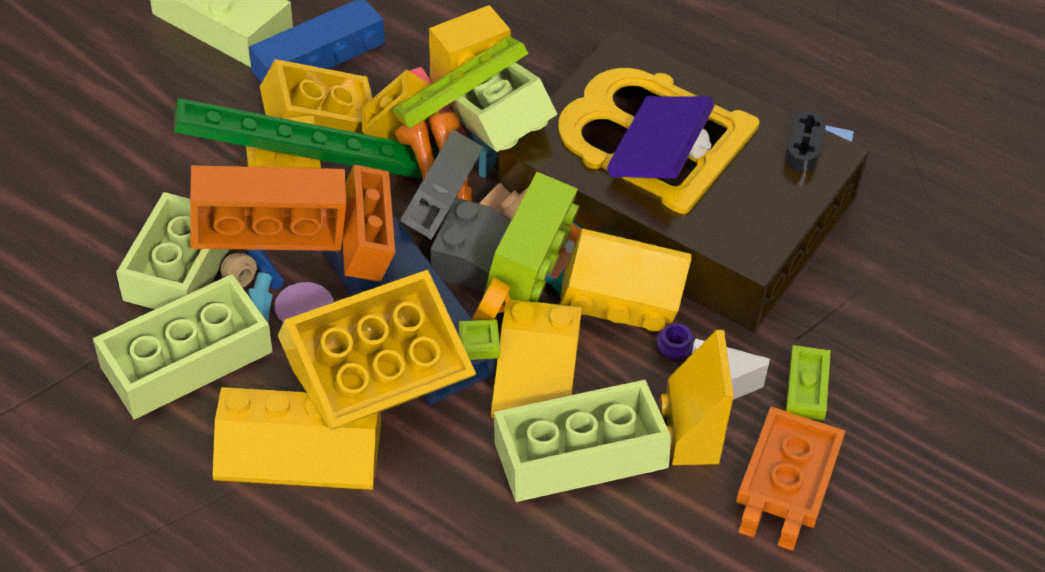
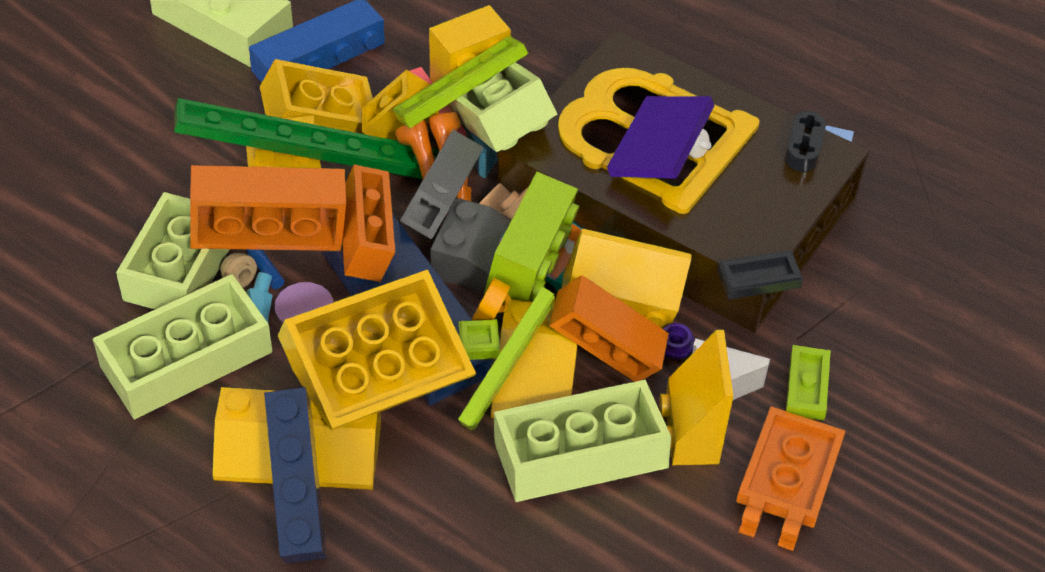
(295, 475): none -> dark blue brick
(507, 359): none -> lime tile
(609, 329): none -> orange brick
(759, 274): none -> black tile

